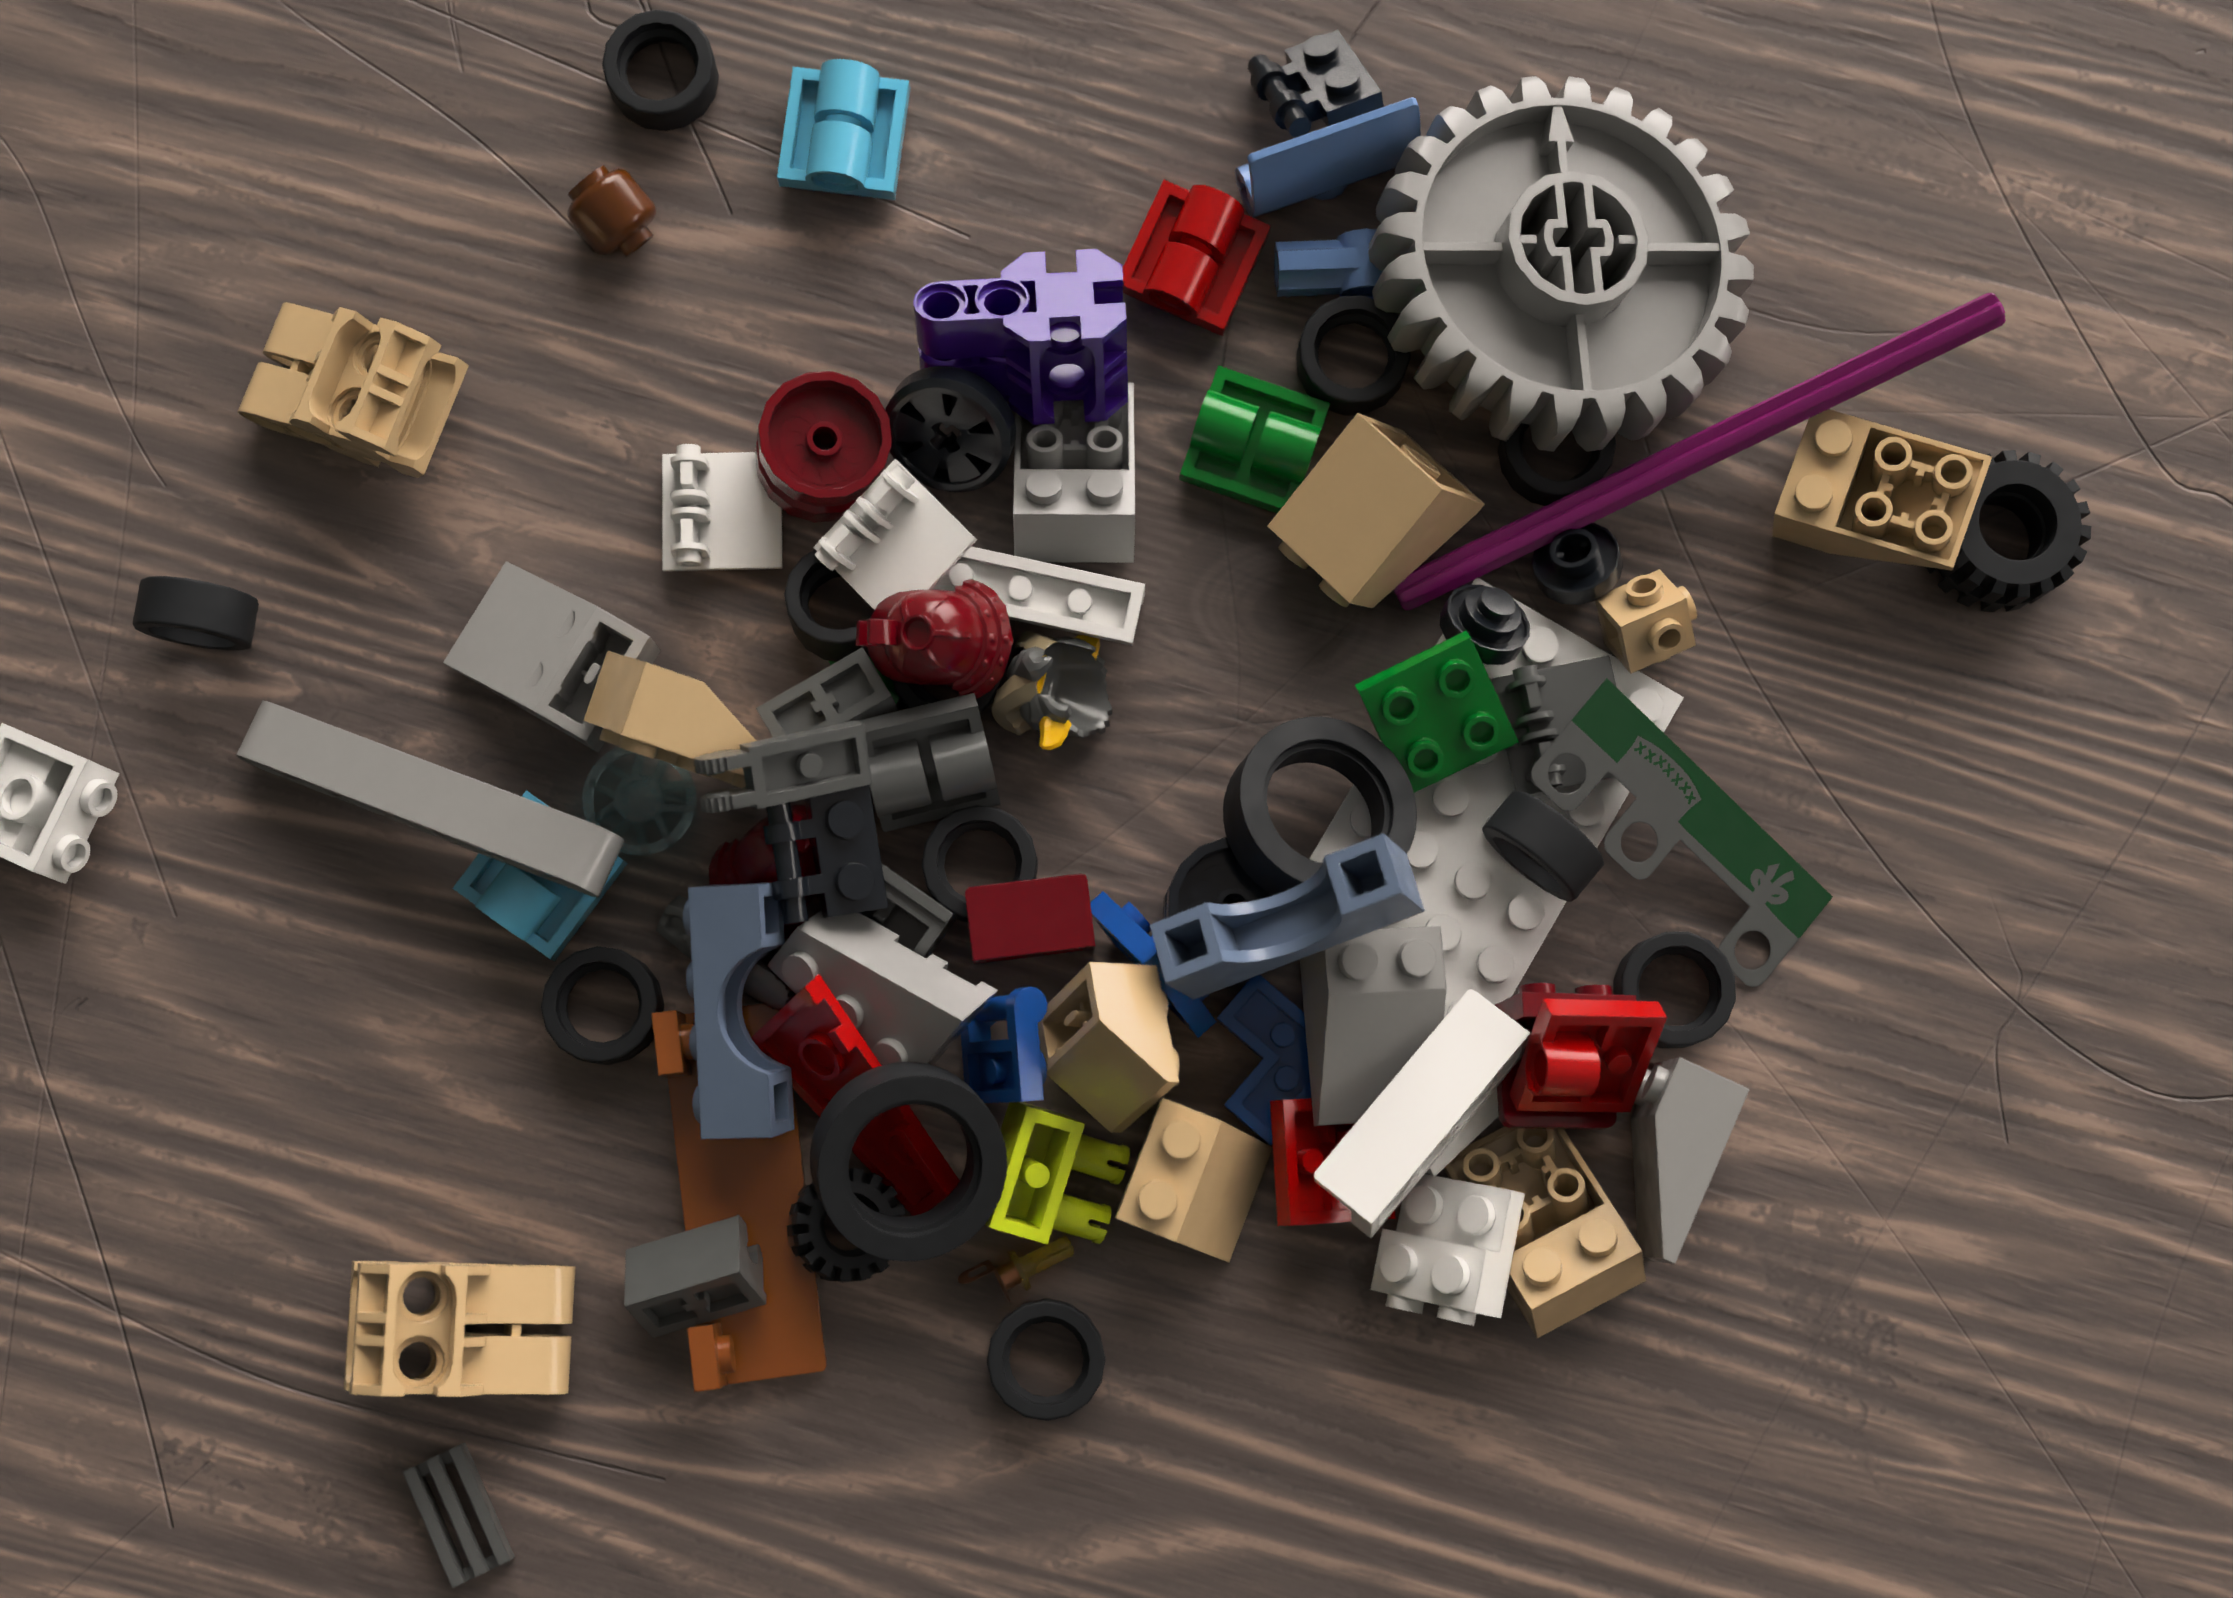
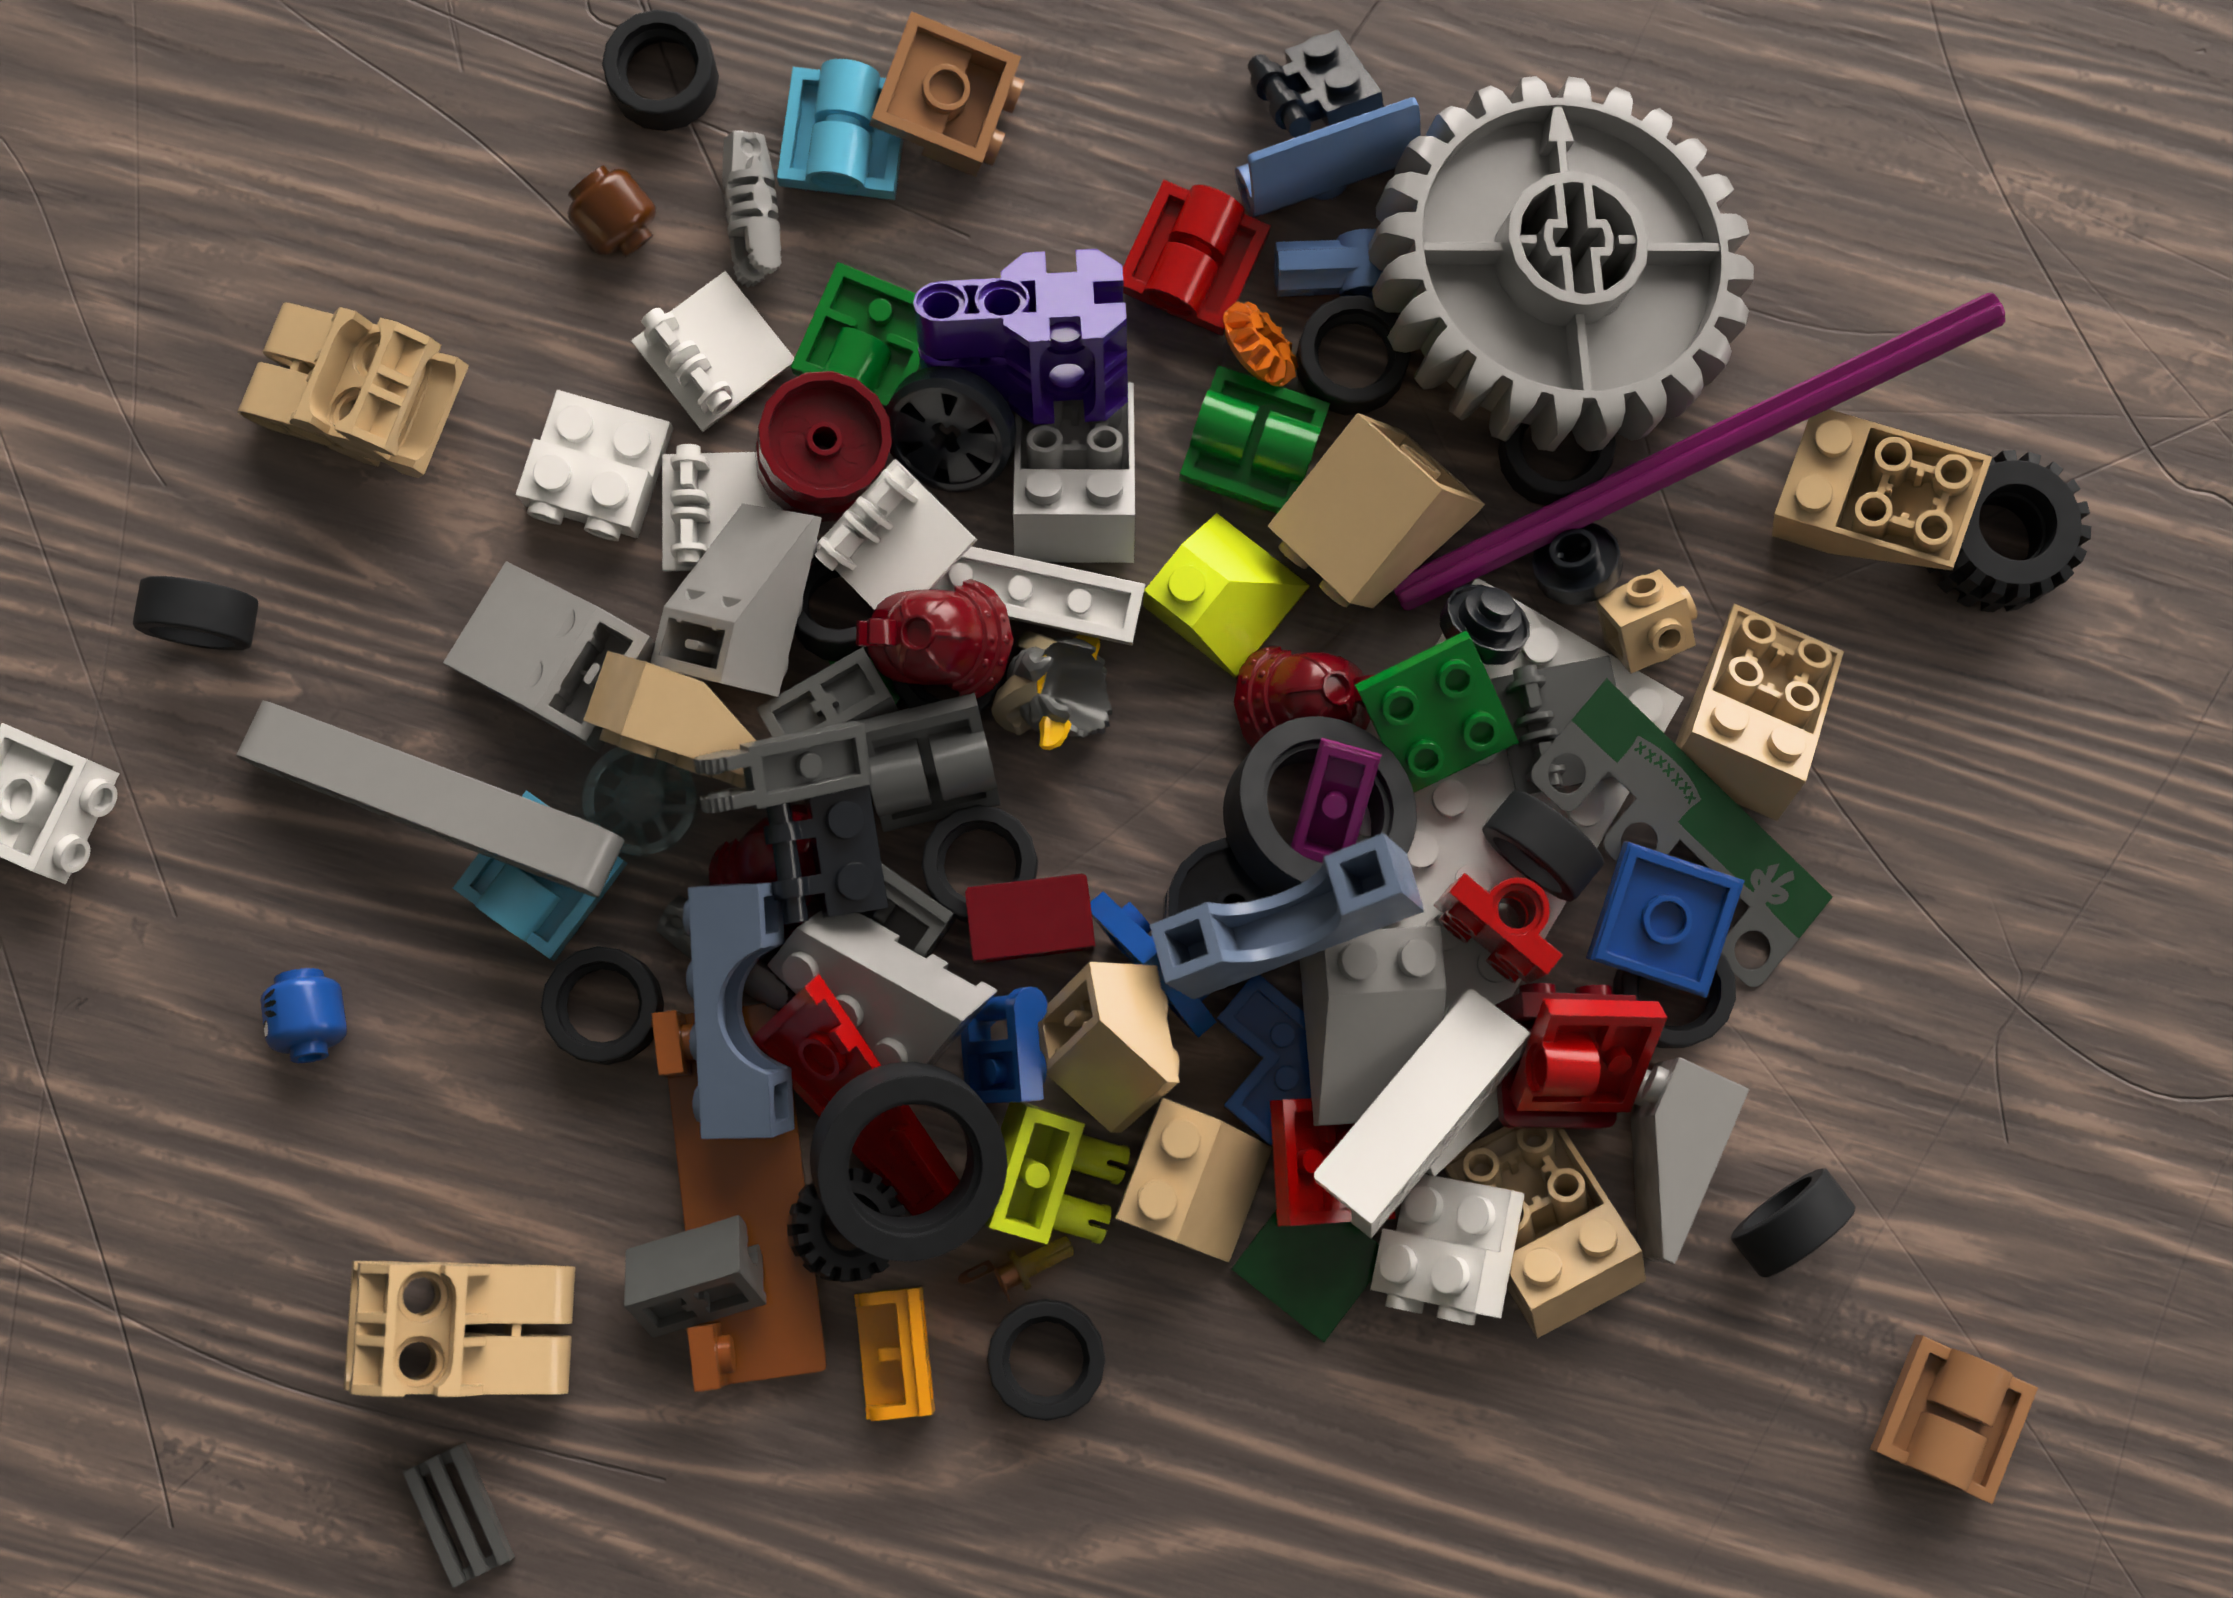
(303, 1014): none -> blue head
(594, 466): none -> white plate
(712, 350): none -> white hinge
(741, 602): none -> light grey slope
(751, 207): none -> light grey hinge
(862, 332): none -> green plate
(895, 1353): none -> light orange hinge
(948, 94): none -> medium nougat plate
(1223, 593): none -> neon yellow slope
(1259, 344): none -> orange gear
(1288, 686): none -> dark red helmet
(1310, 1270): none -> dark green piece
(1335, 799): none -> magenta slope
(1474, 914): none -> red plate
(1665, 919): none -> blue tile
(1760, 710): none -> tan slope
(1793, 1223): none -> black tyre
(1954, 1418): none -> medium nougat plate

